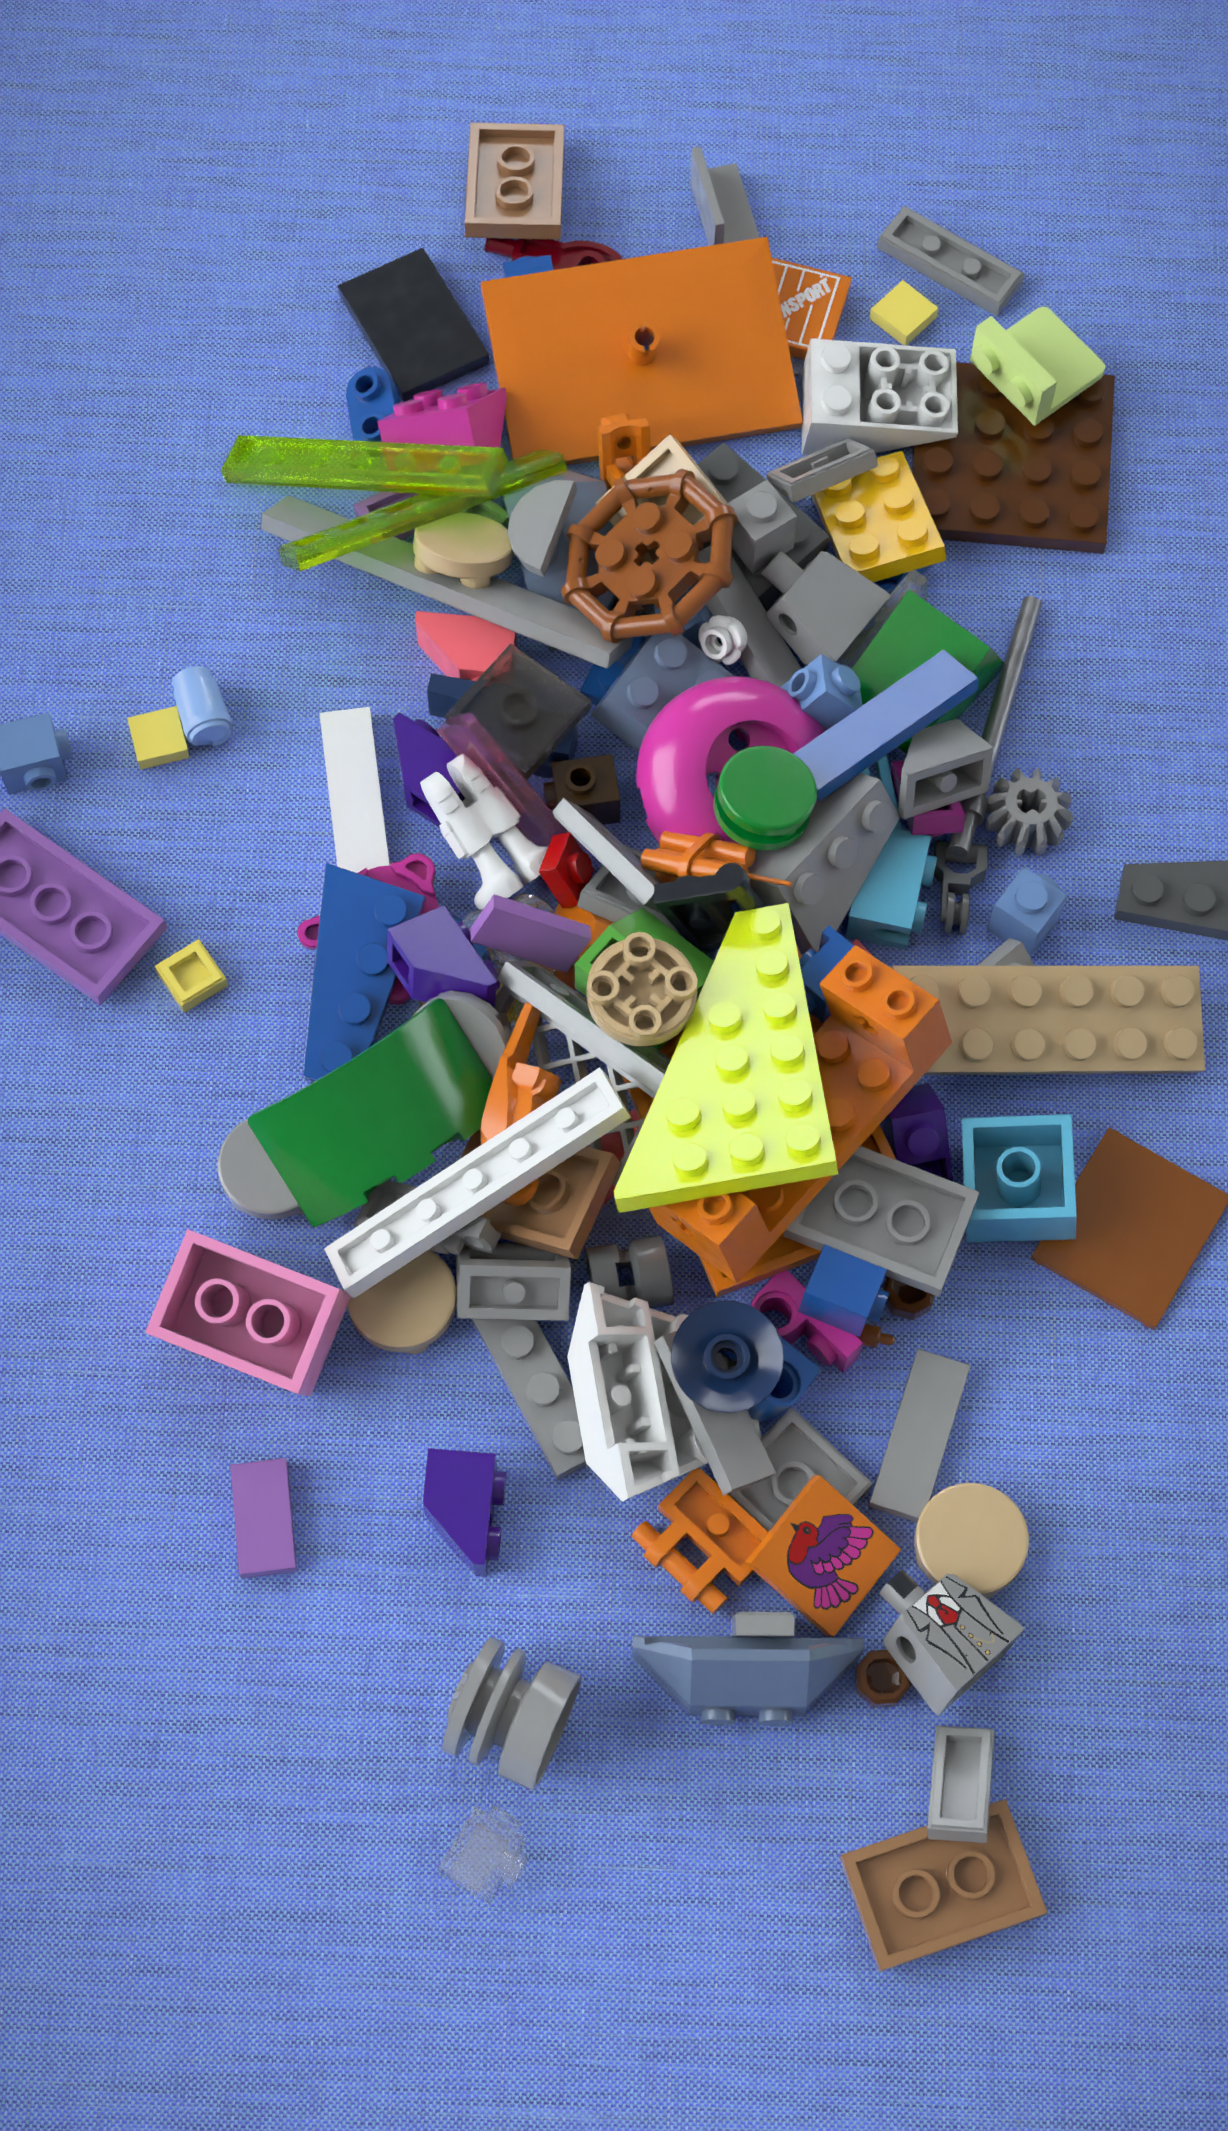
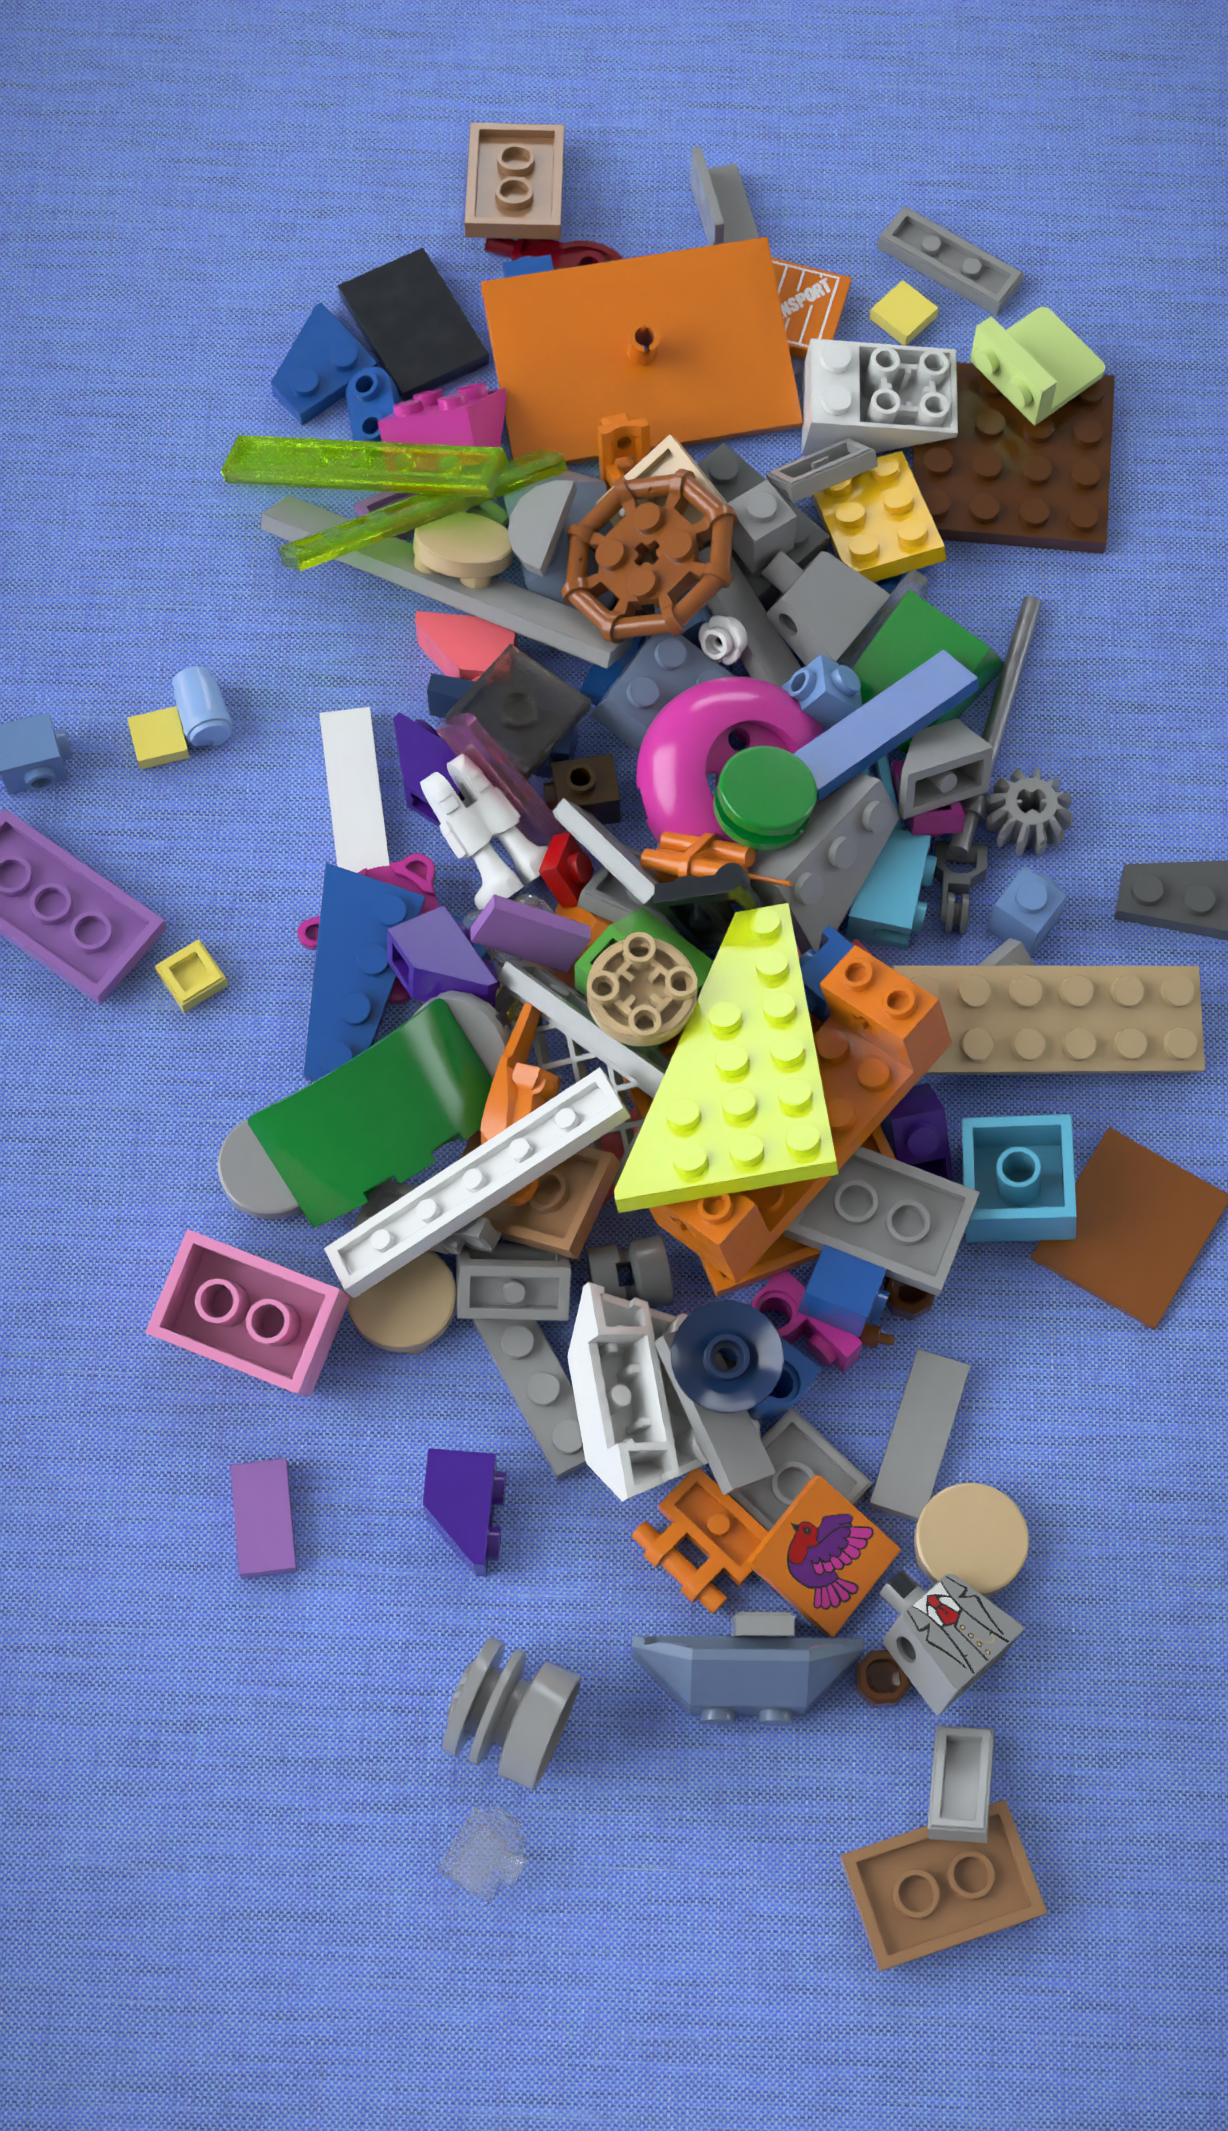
(318, 366): none -> blue wing

